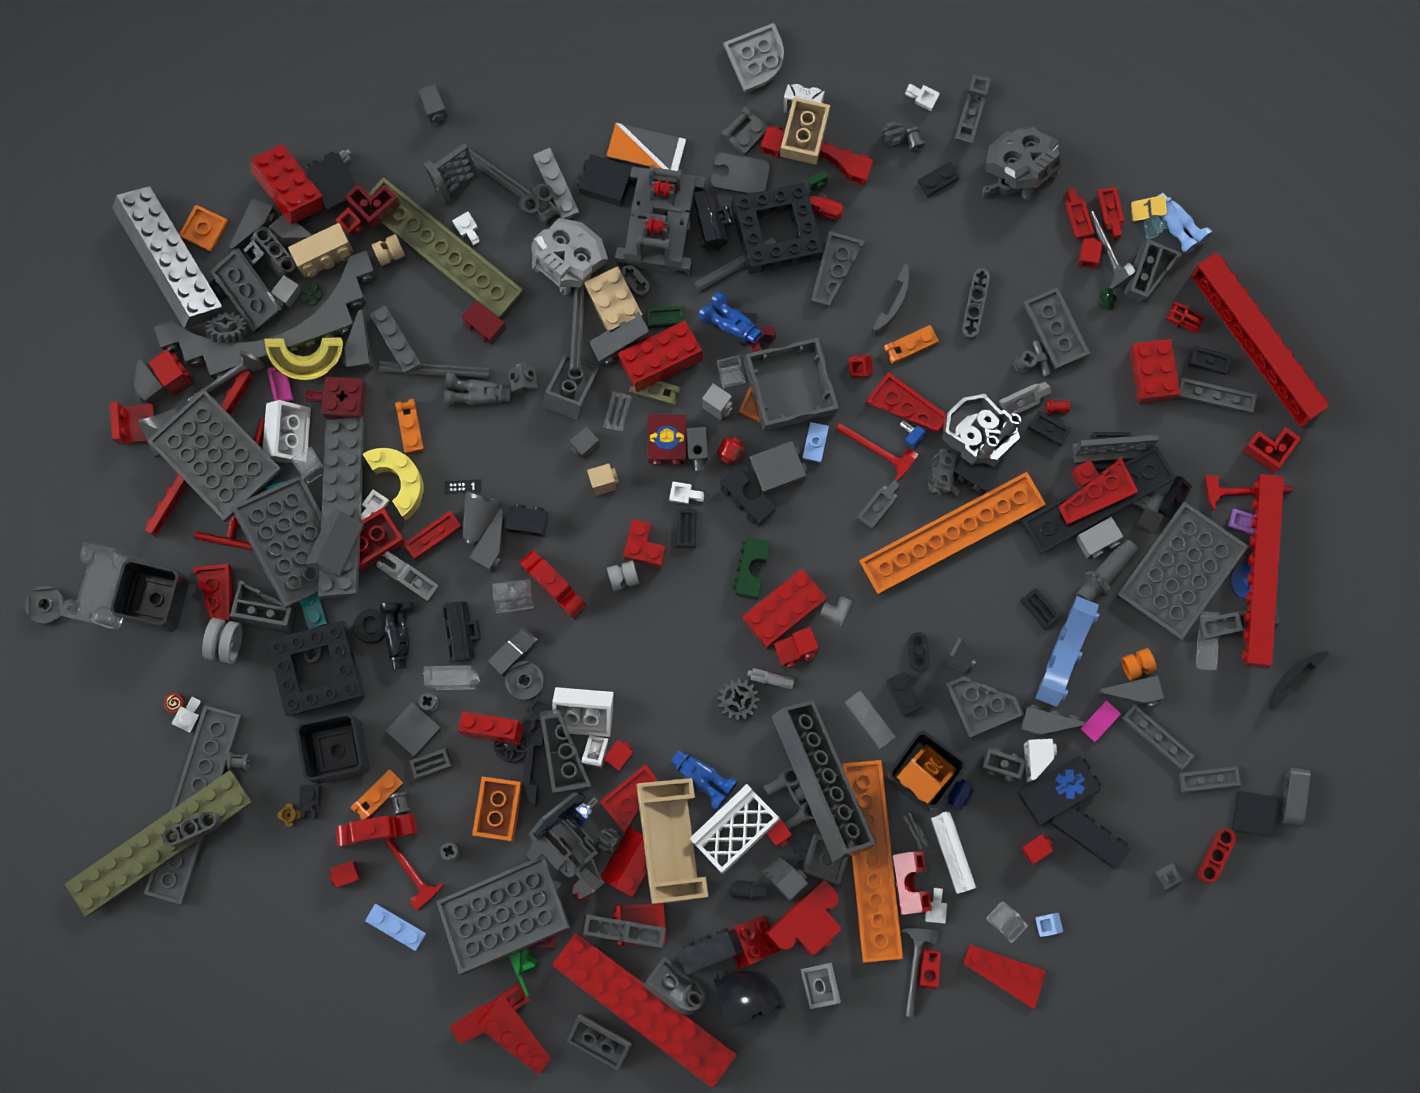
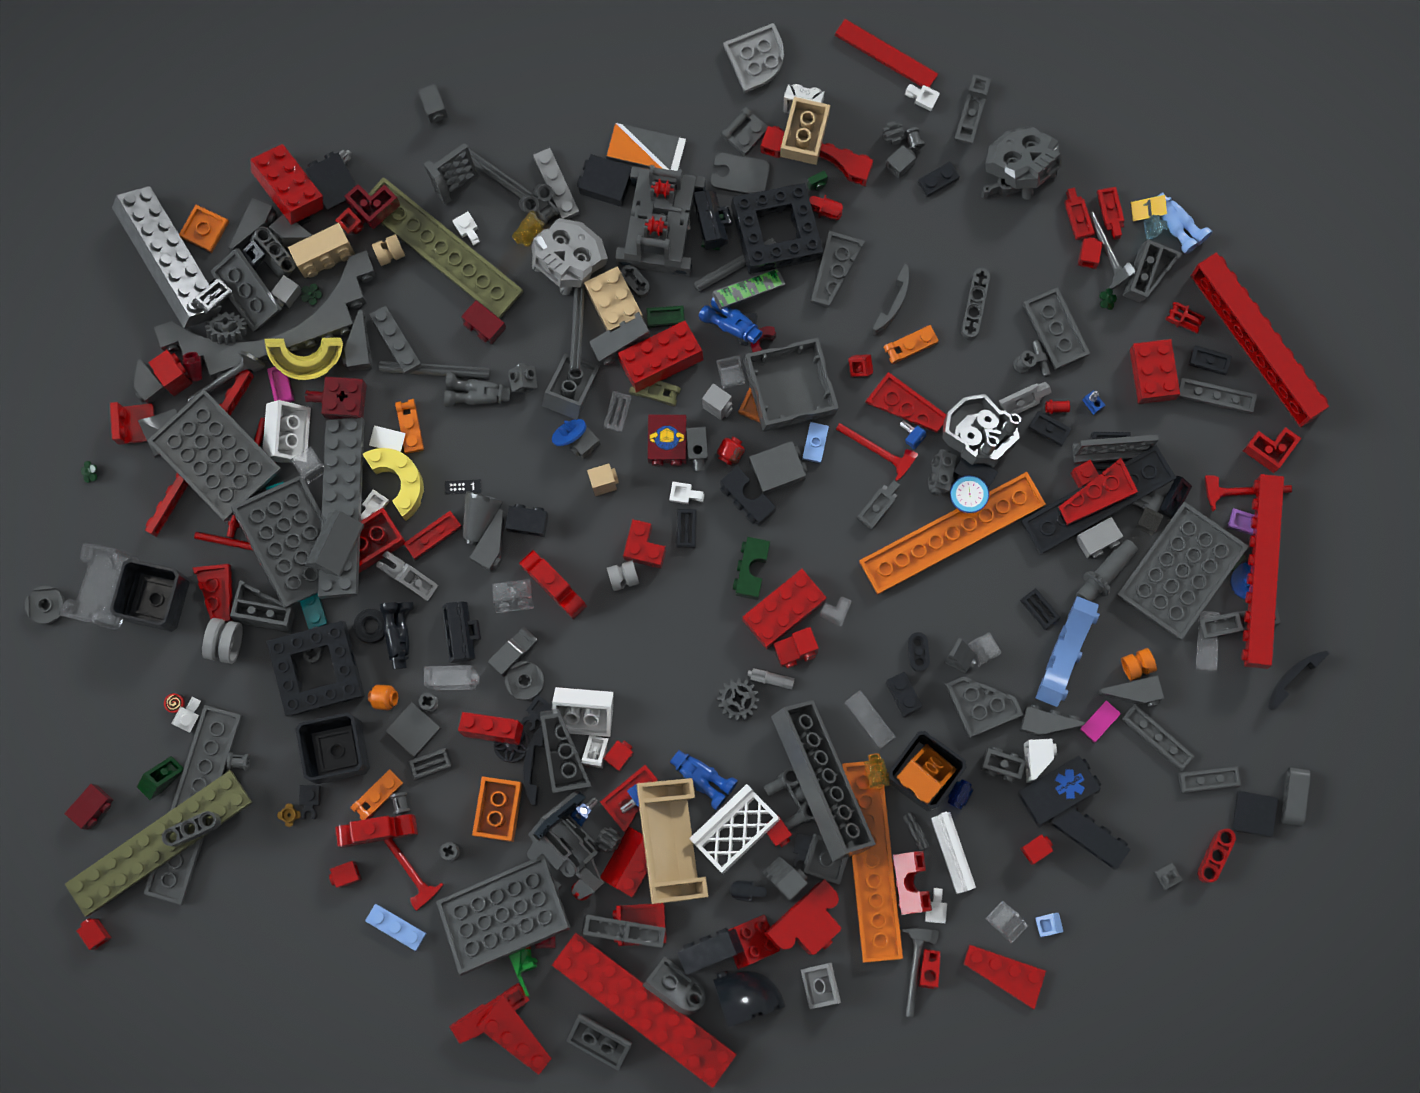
(89, 472): none -> dark green plant
(89, 807): none -> dark red brick
(93, 933): none -> red brick
(159, 777): none -> dark green slope
(192, 364): none -> dark red cone
(202, 304): none -> tile
(383, 697): none -> orange head
(387, 438): none -> white sticker
(528, 229): none -> clear yellow hips
(569, 432): none -> blue piece
(634, 801): none -> piece
(748, 289): none -> tile
(876, 771): none -> clear yellow hips
(886, 54): none -> red tile
(901, 161): none -> dark grey brick
(969, 494): none -> piece
(985, 649): none -> clear piece
(1090, 399): none -> blue piece

